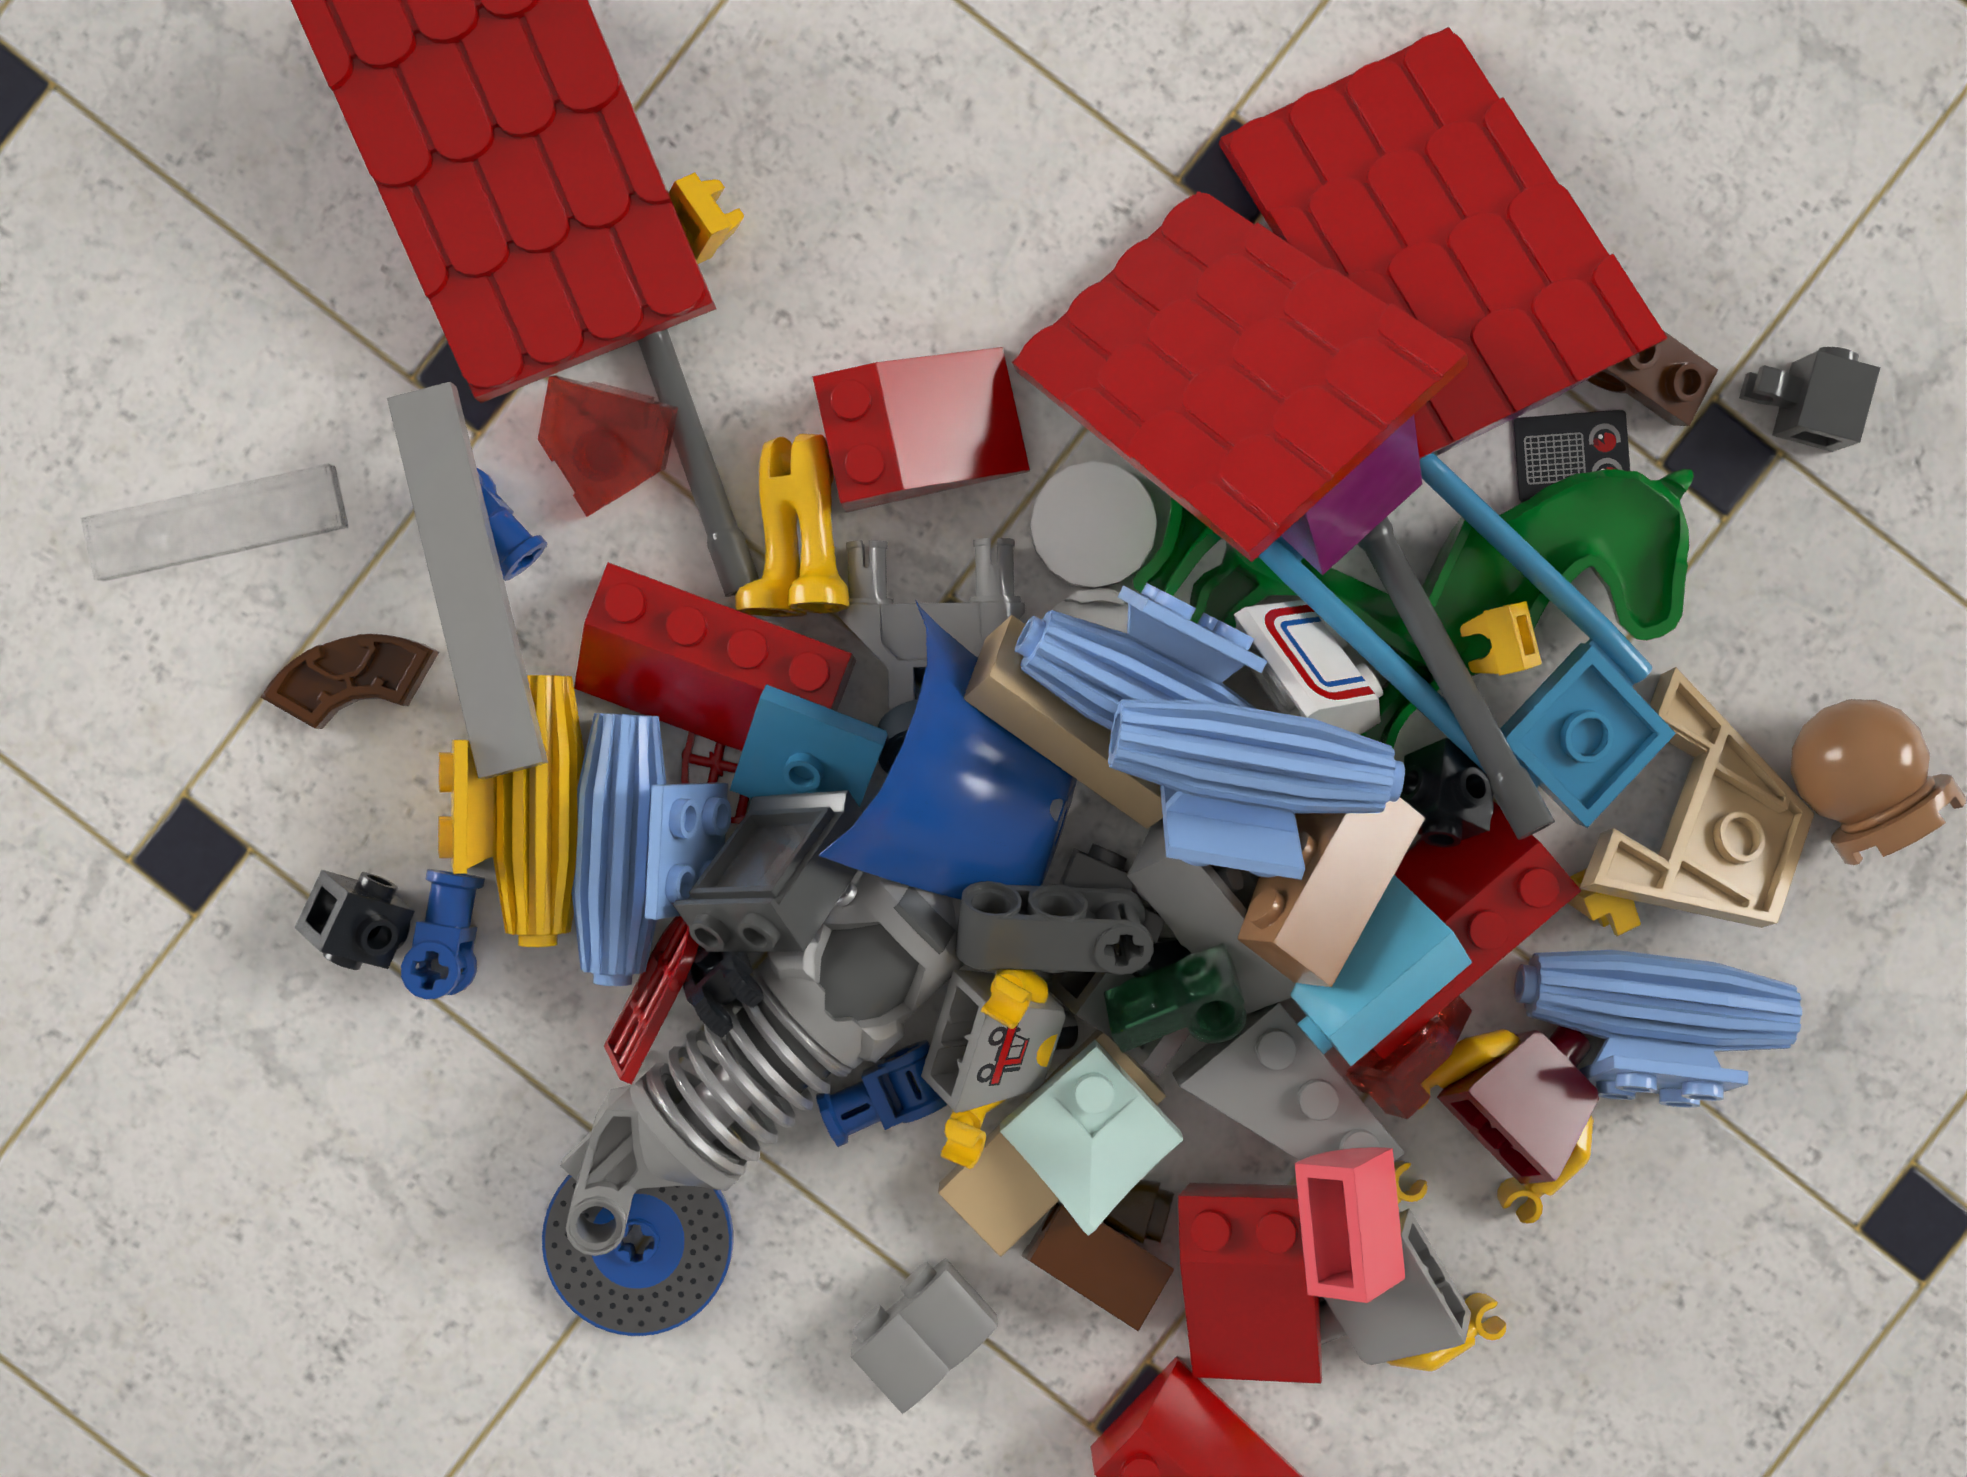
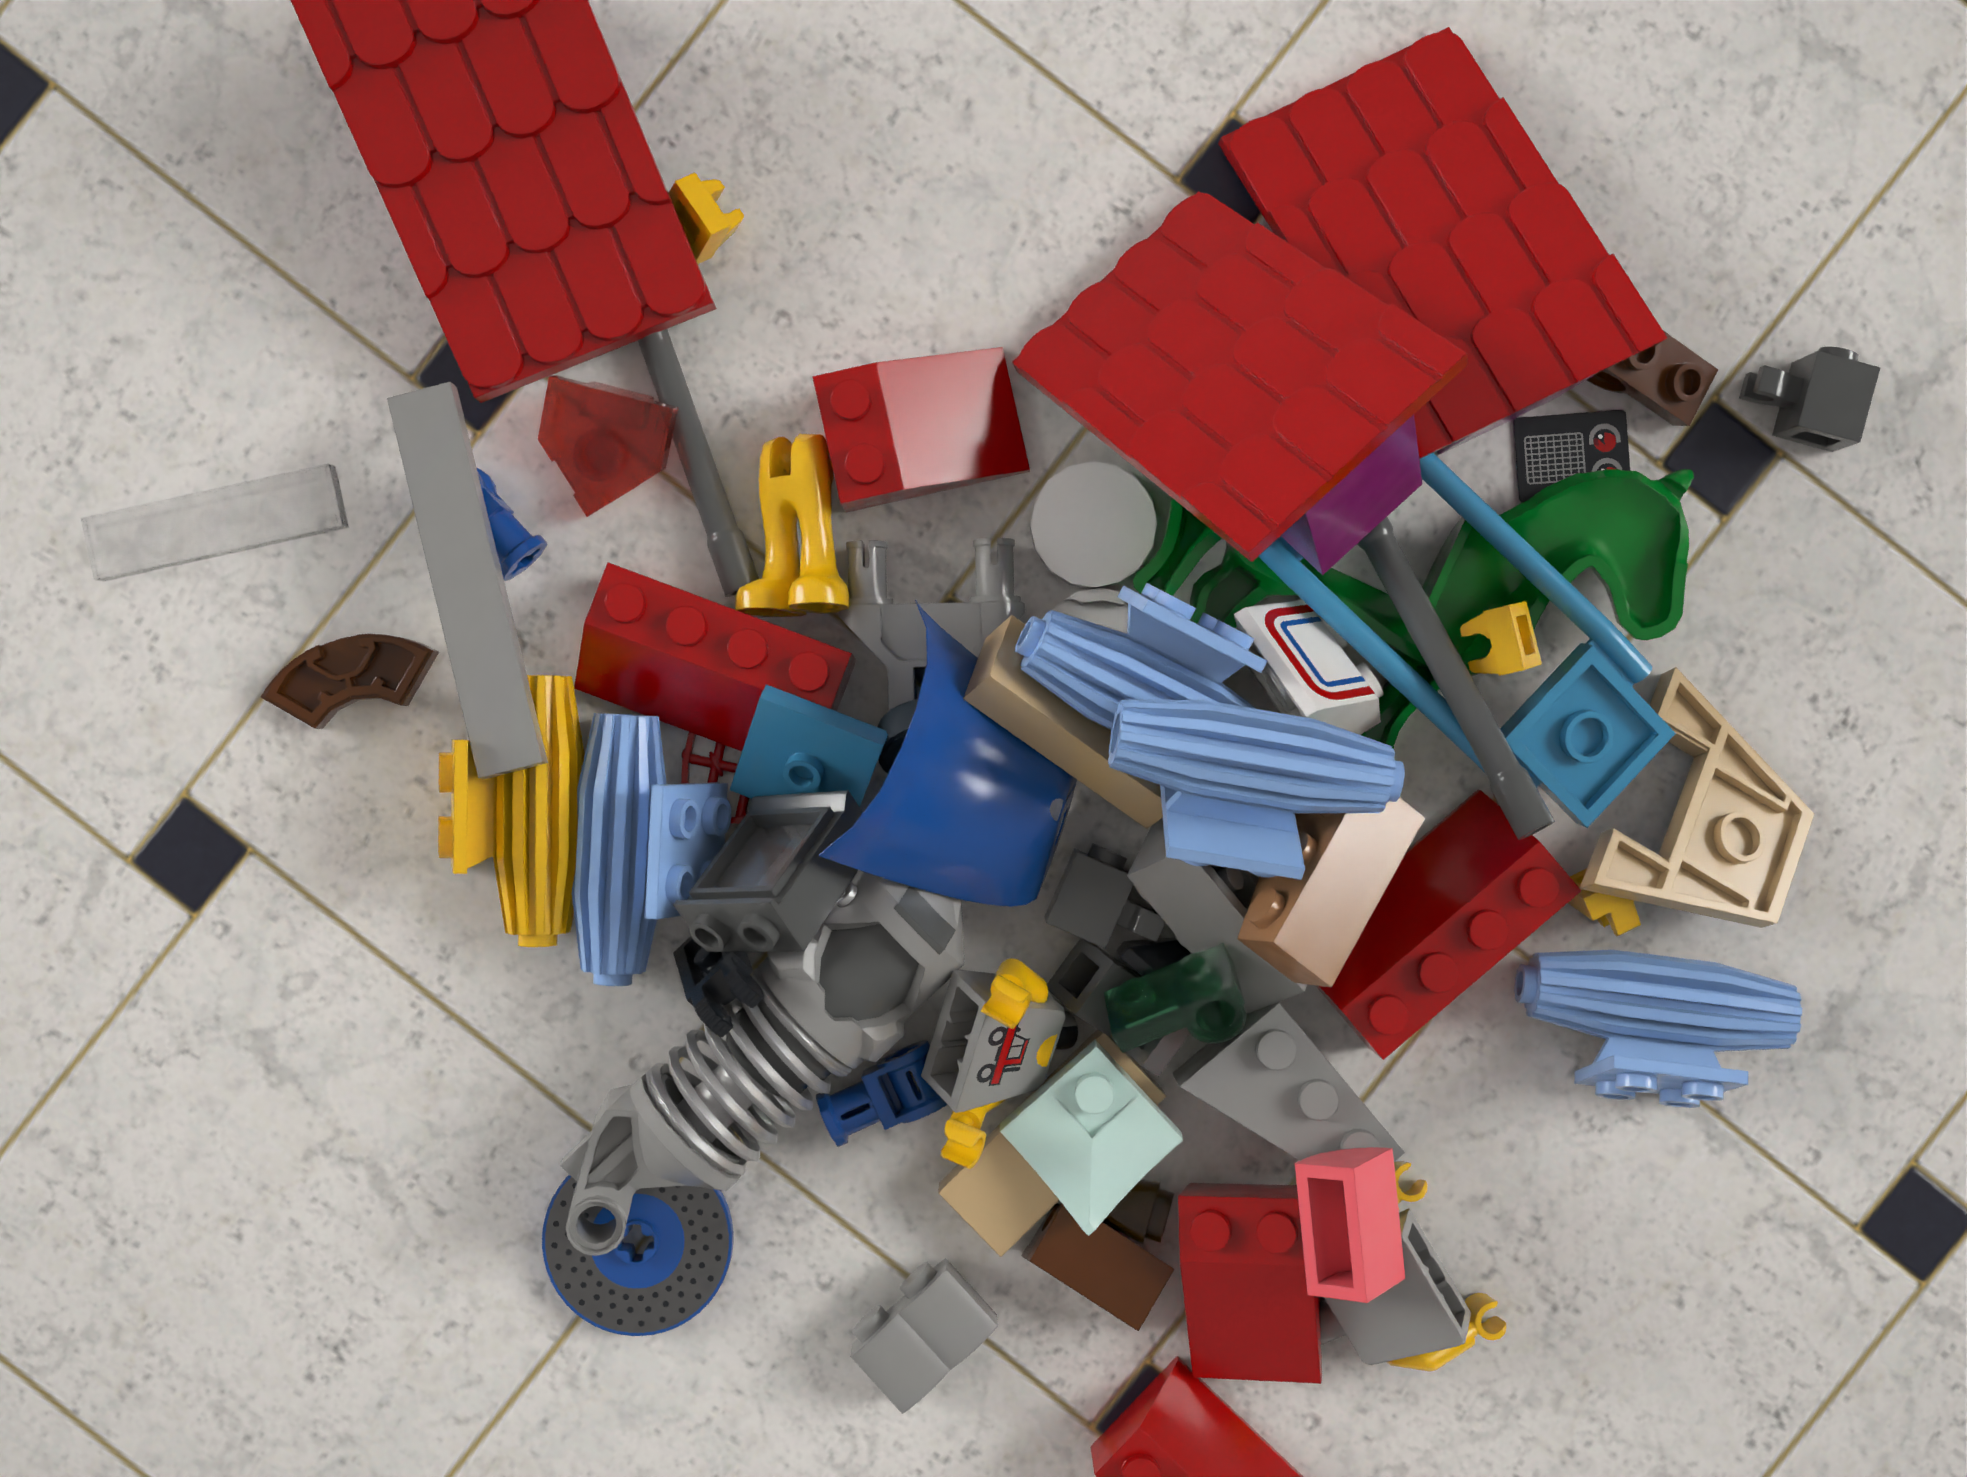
(355, 919): black brick -> none
(444, 936): blue connector -> none
(628, 1046): red window -> none
(1051, 929): dark grey piece -> none
(1389, 975): medium azure slope -> none
(1397, 1078): clear red plate -> none
(1447, 793): black brick -> none
(1523, 1106): torso -> none
(1870, 774): medium nougat tile -> none

